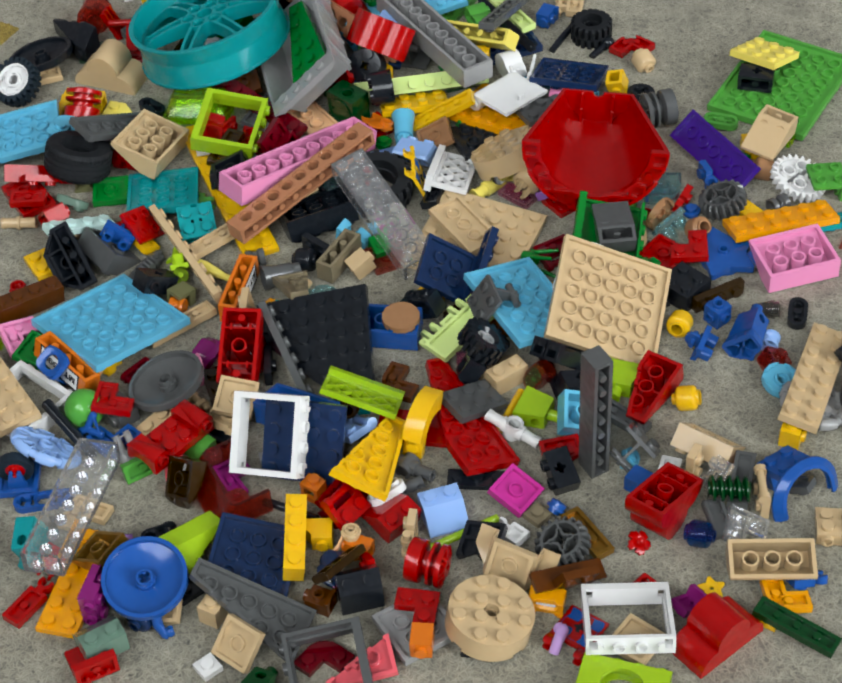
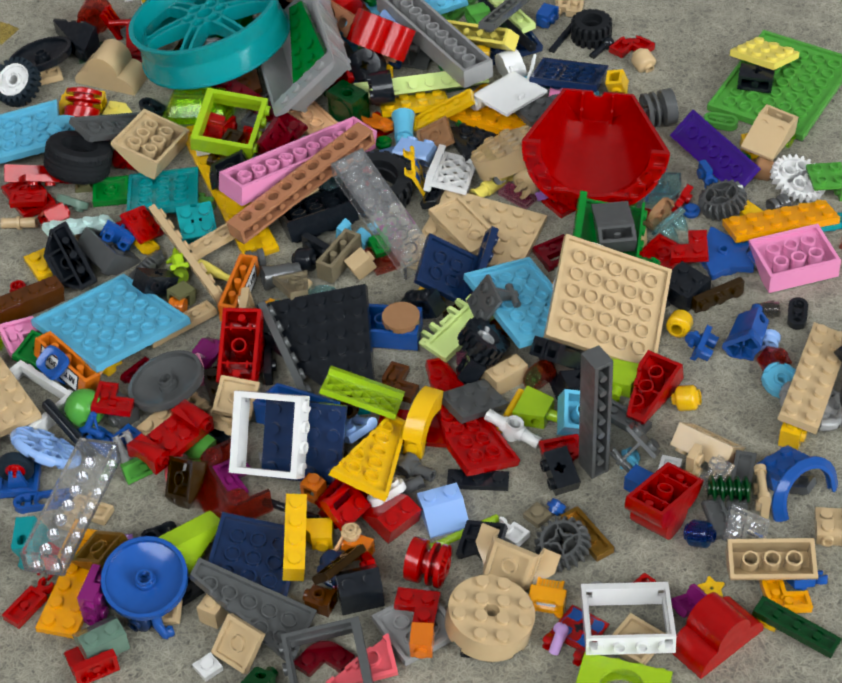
(410, 524): tan plate -> none
(515, 490): dark pink plate -> none
(534, 255): green plant -> none
(567, 575): reddish brown bracket -> none
(638, 542): red plant -> none
(639, 88): black gear -> none
(698, 223): medium nougat head -> none
(717, 312): blue brick -> none

